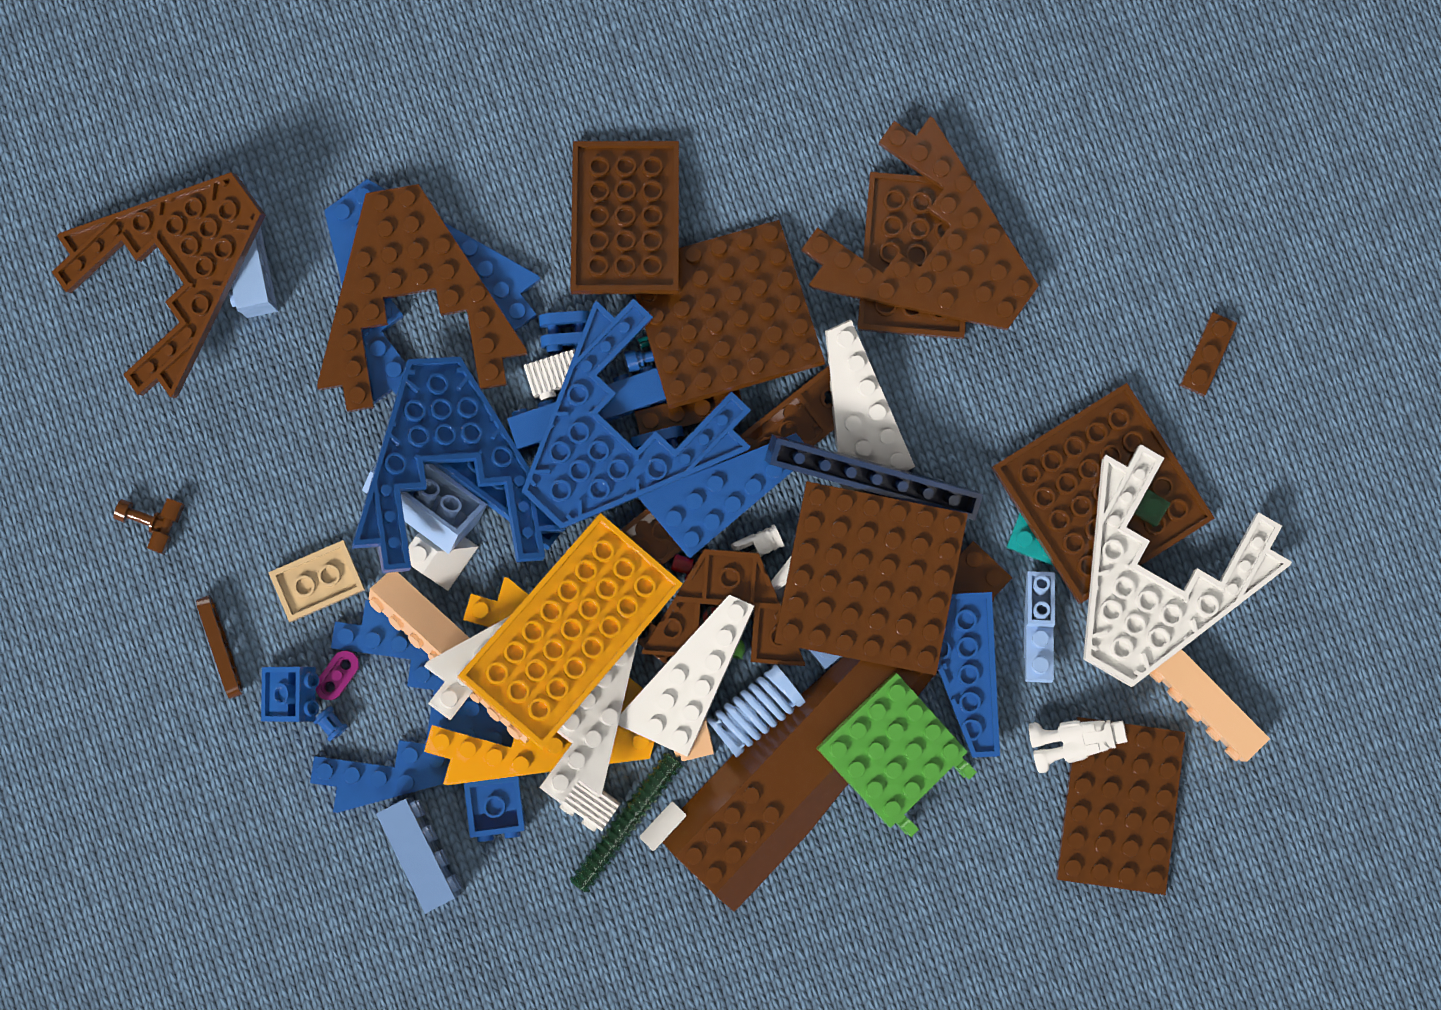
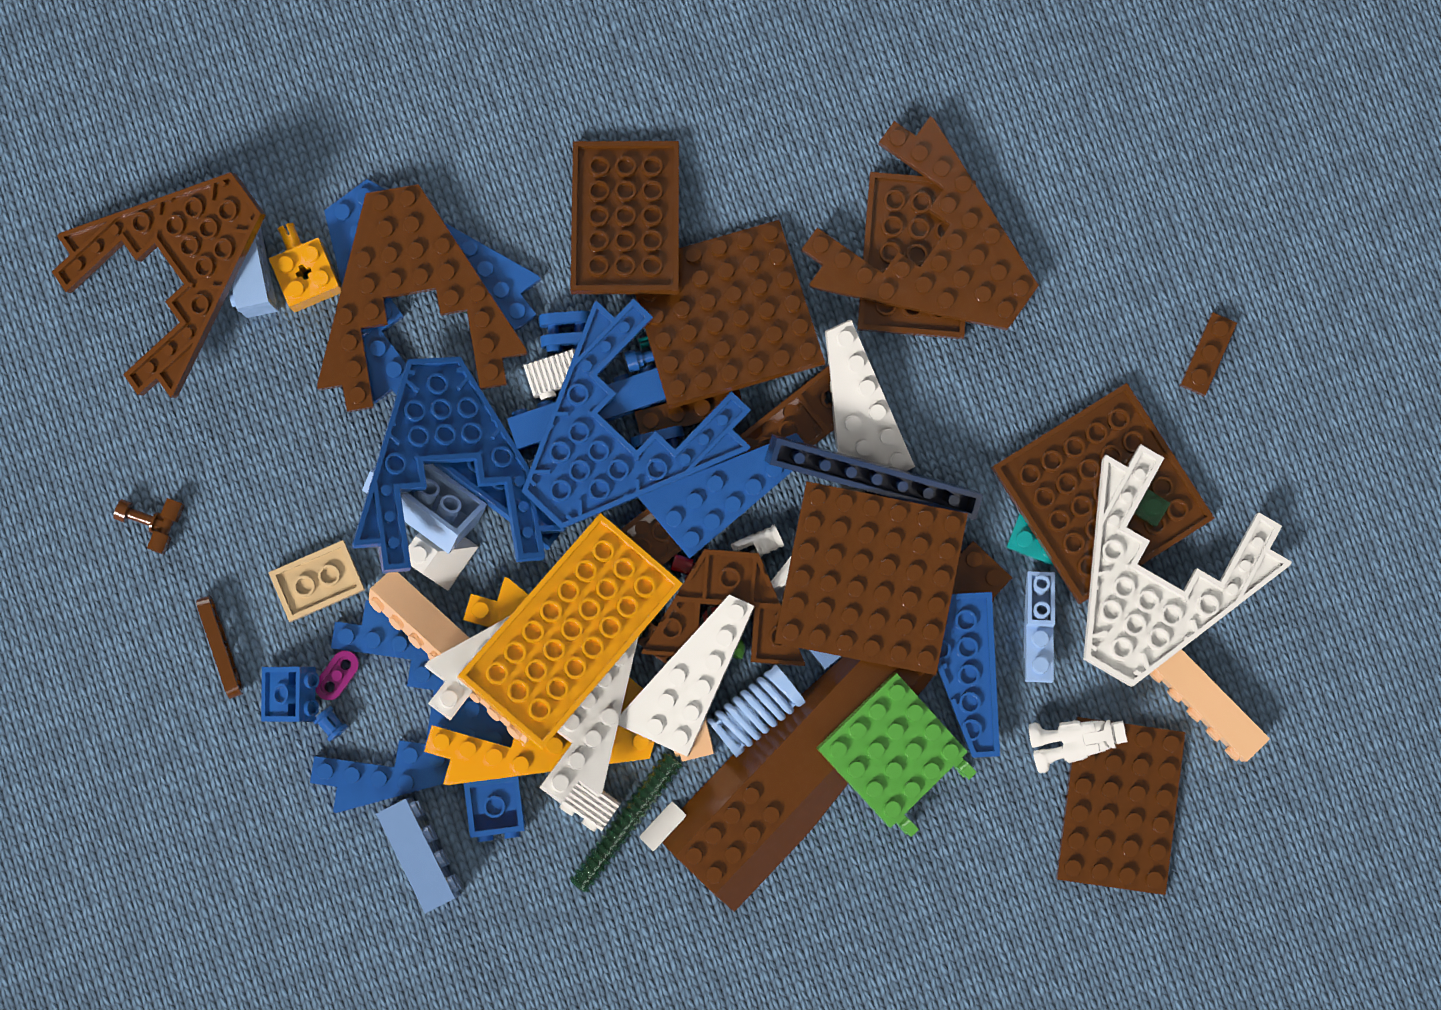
(296, 260): none -> light orange brick

